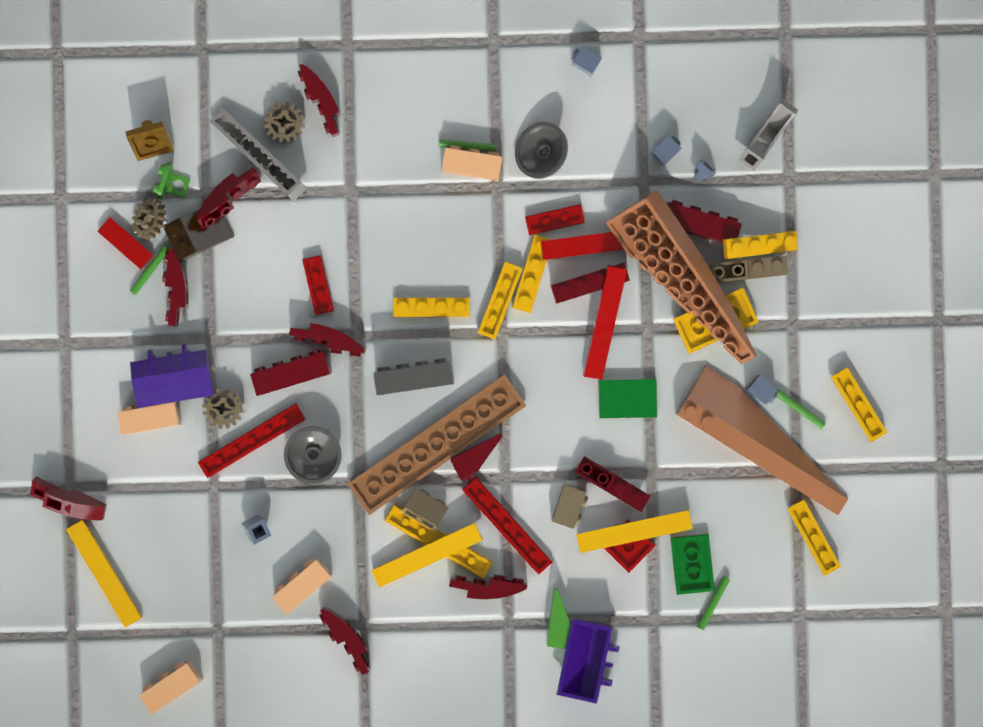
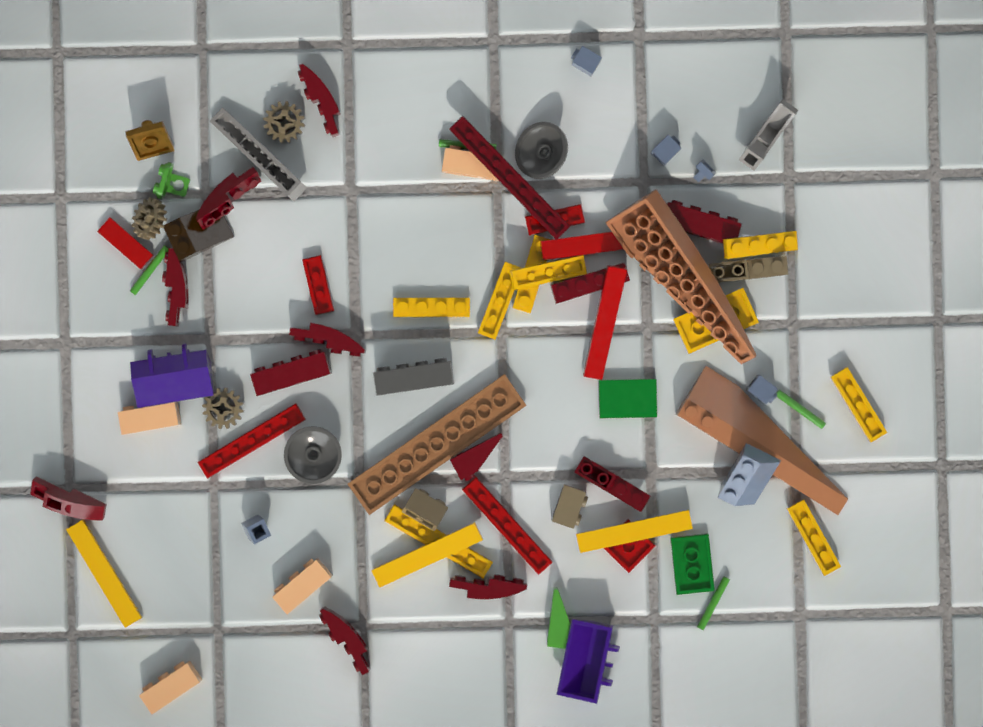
(509, 177): none -> dark red tile
(548, 272): none -> yellow plate
(748, 476): none -> sand blue slope

